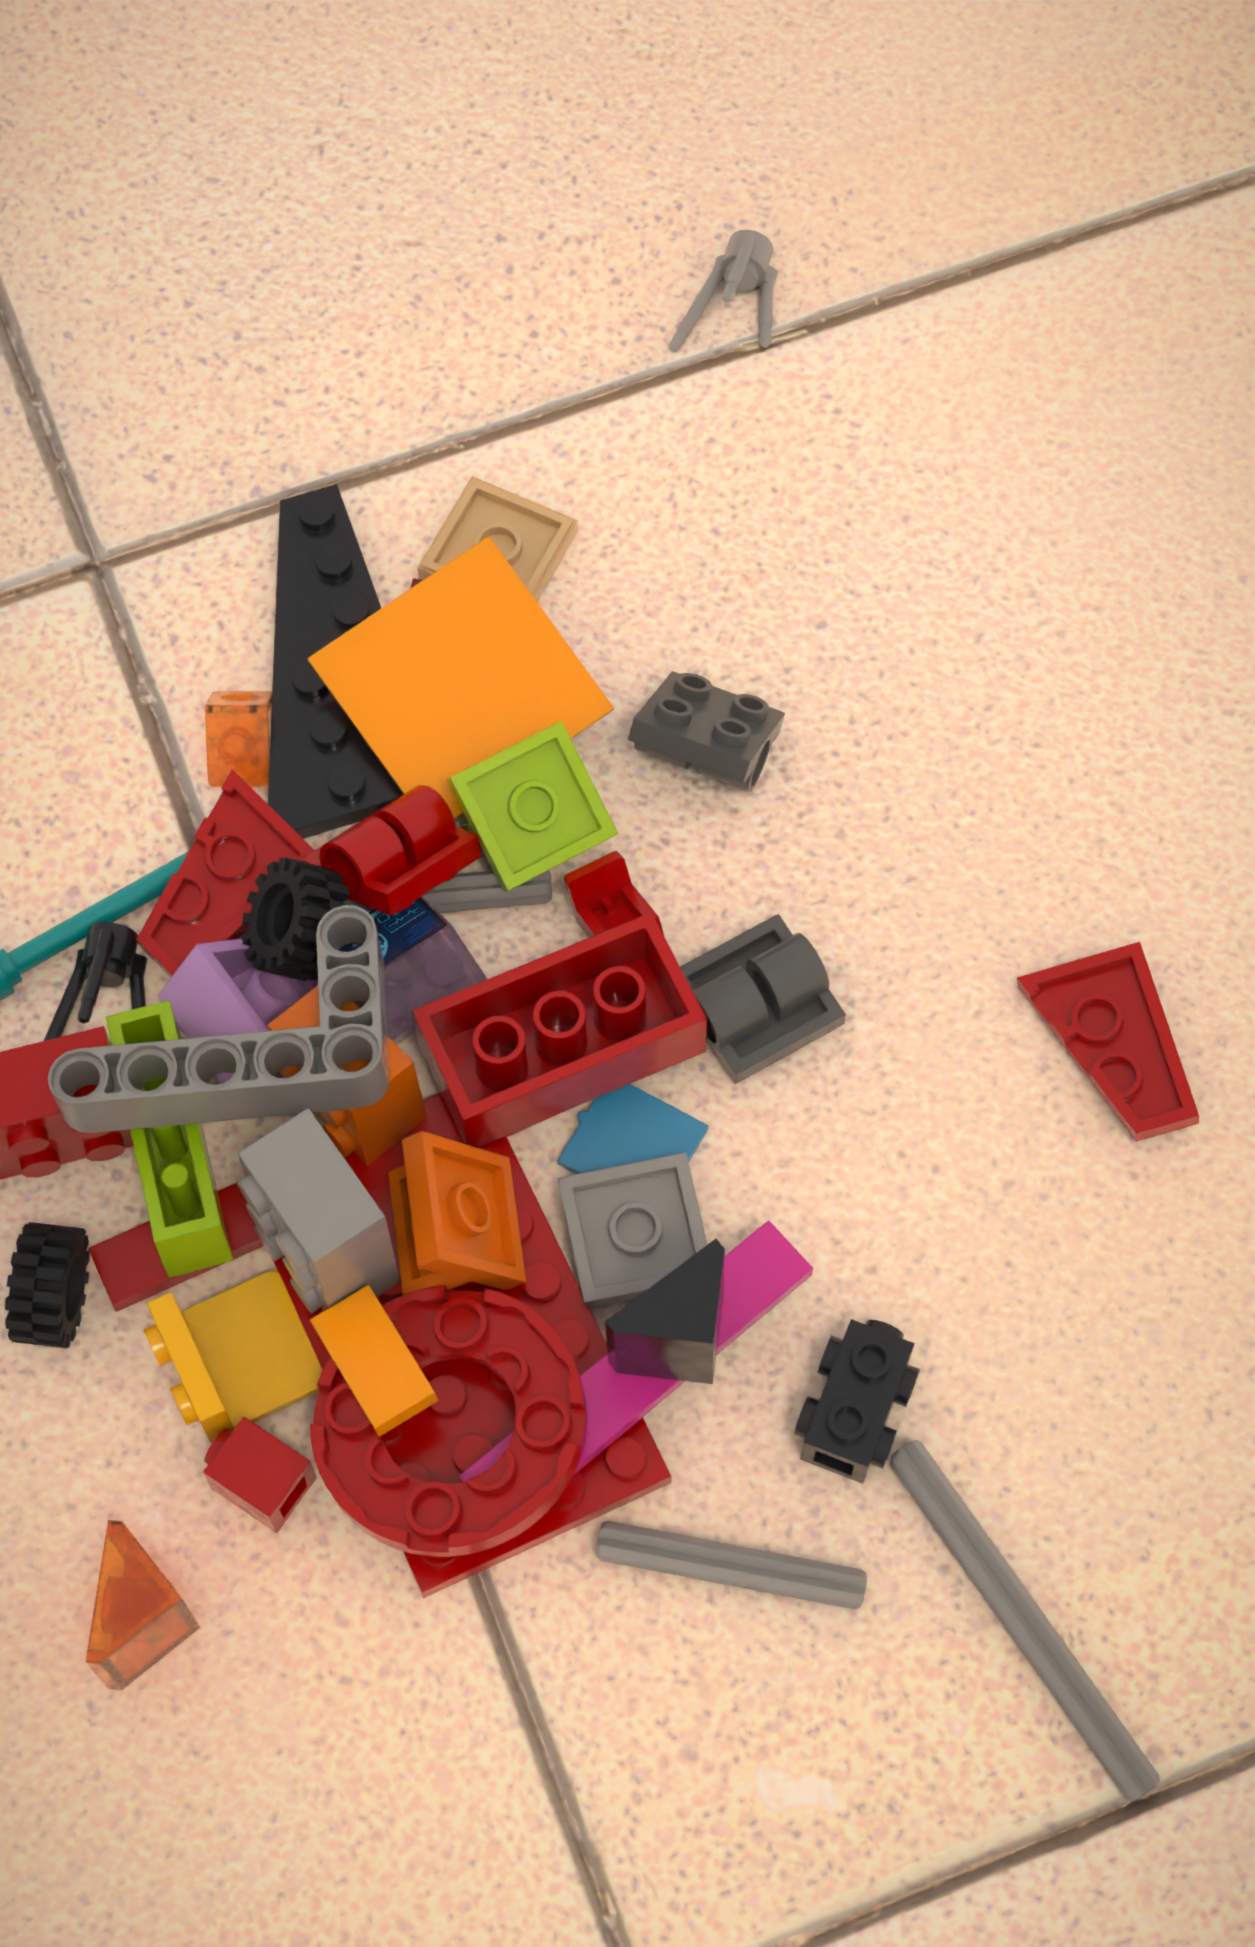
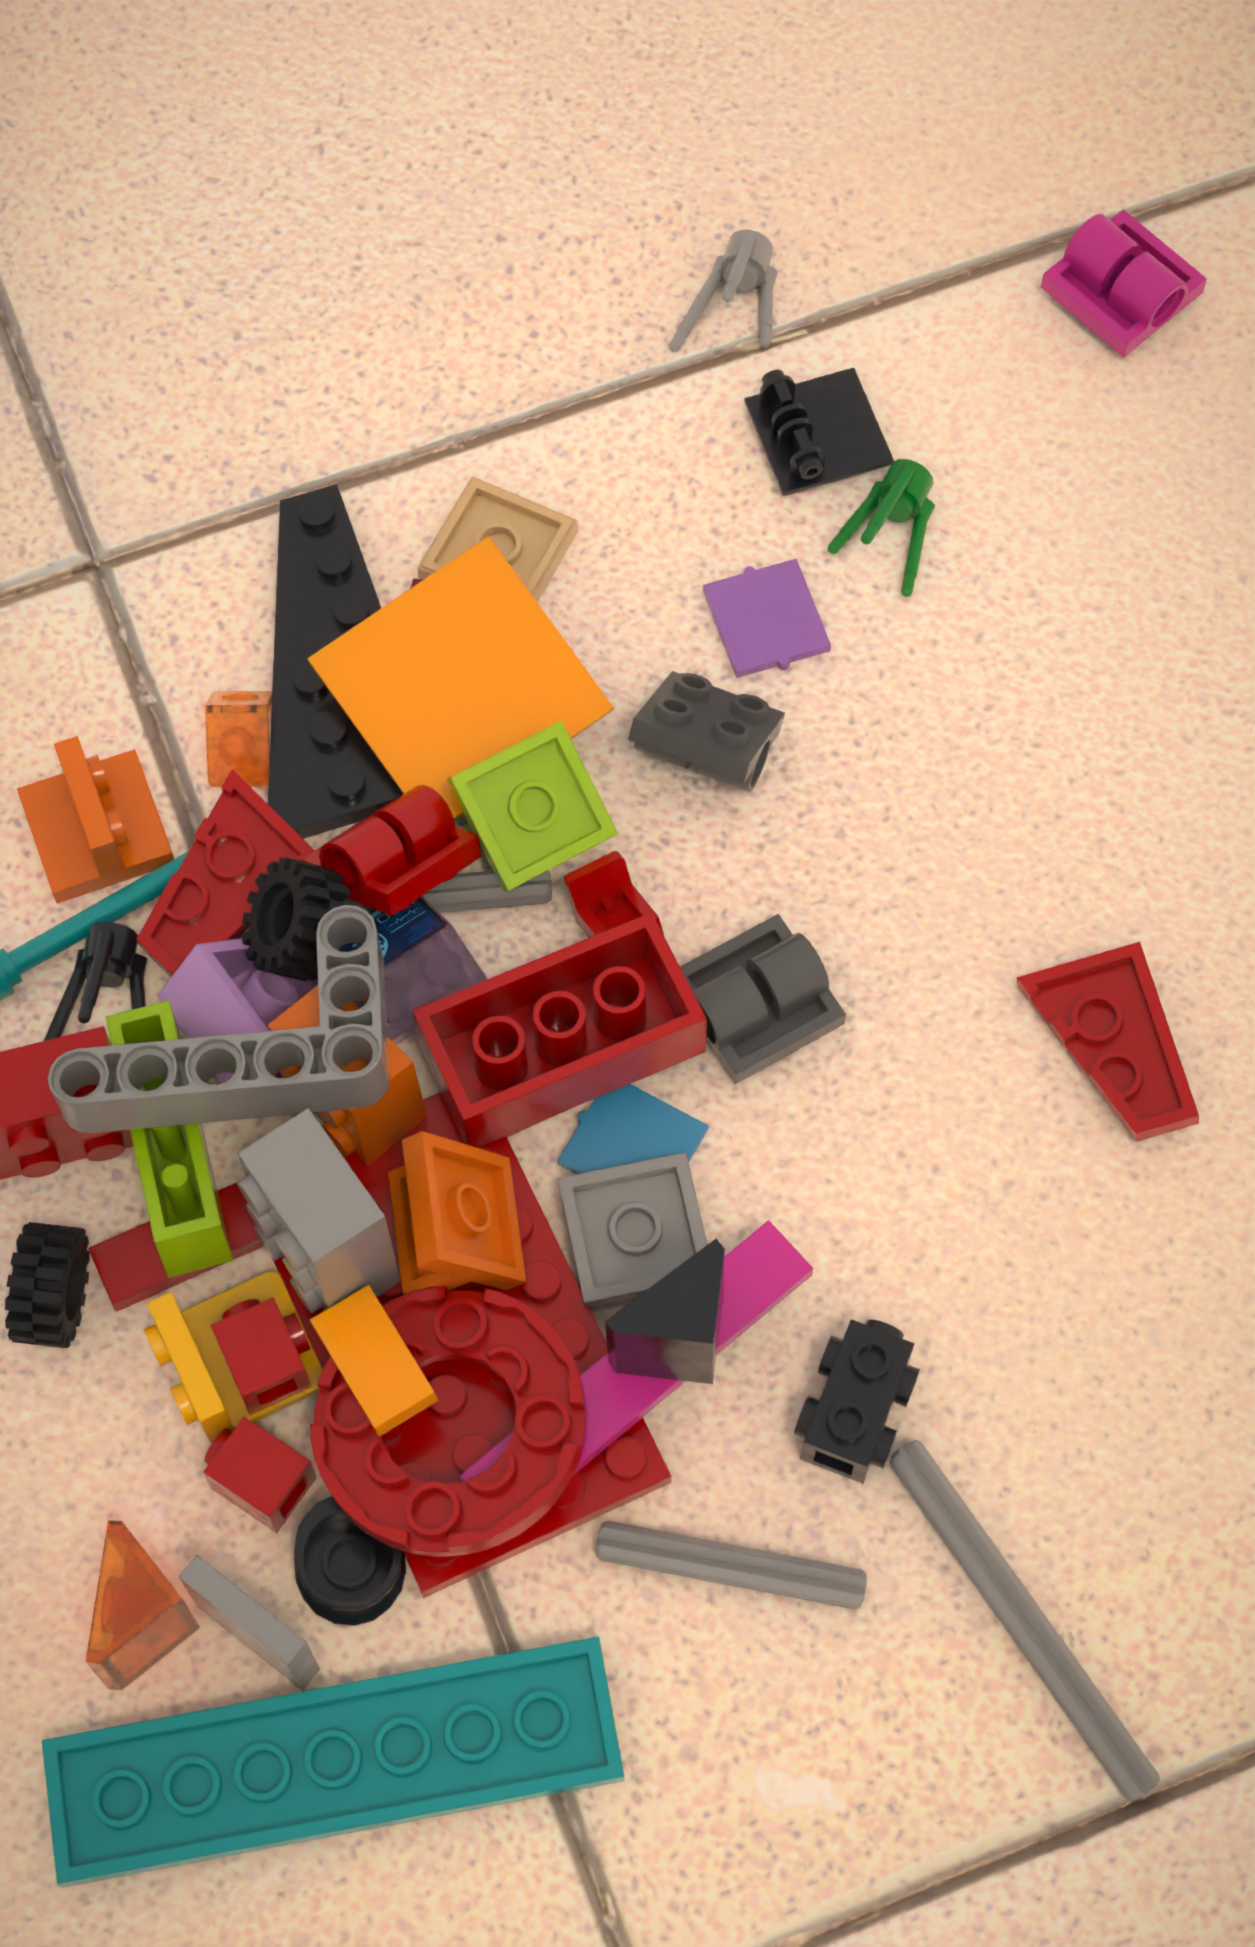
(94, 822): none -> orange bracket
(249, 1622): none -> light grey tile
(263, 1352): none -> red brick
(330, 1761): none -> teal plate
(343, 1569): none -> black piece
(766, 618): none -> medium lavender piece
(817, 429): none -> black hinge
(897, 498): none -> green plant
(1121, 281): none -> dark pink plate

